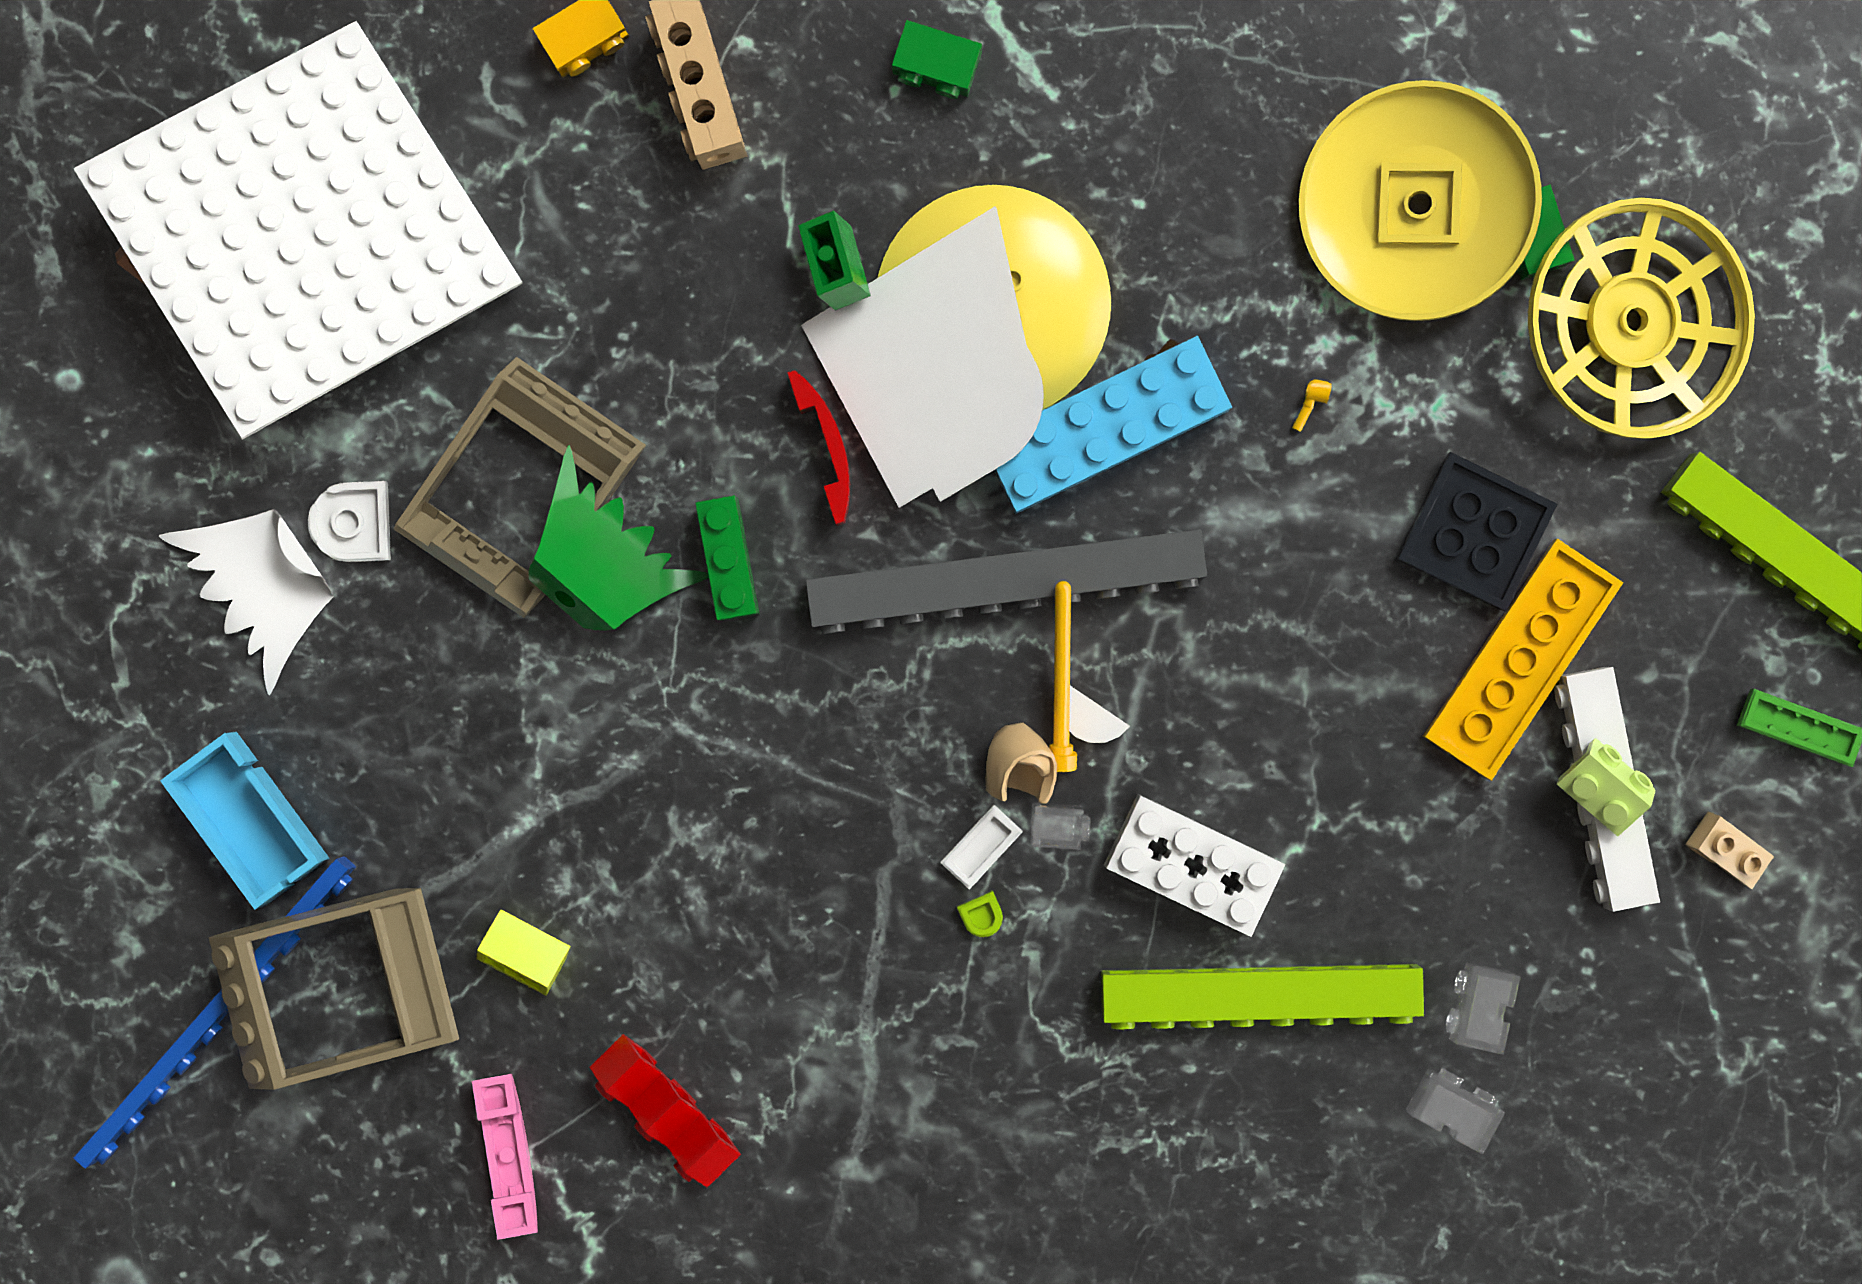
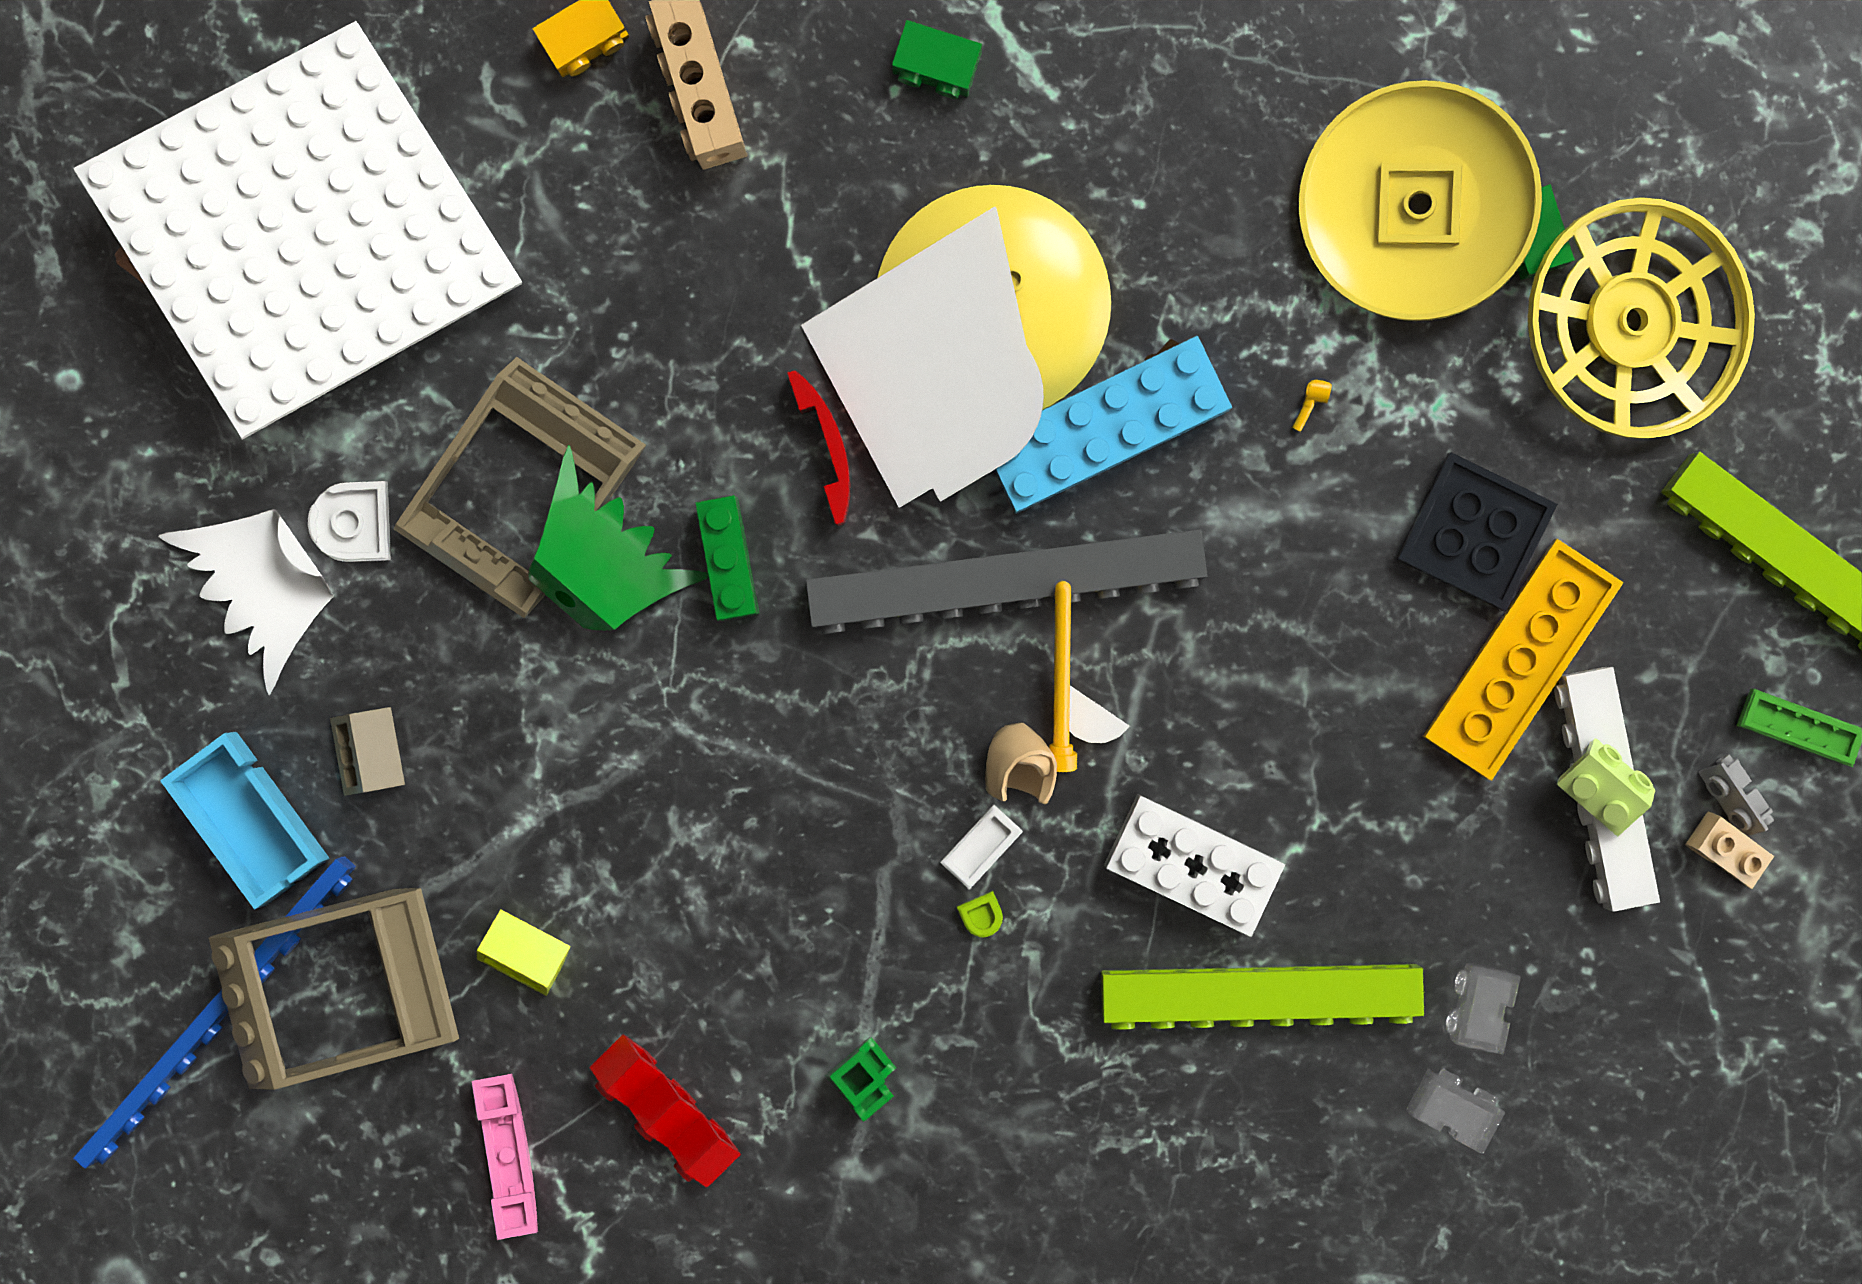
(367, 751): none -> brick
(834, 260): green brick -> none
(862, 1078): none -> green brick
(1059, 826): clear brick -> none
(1726, 783): none -> light grey hinge

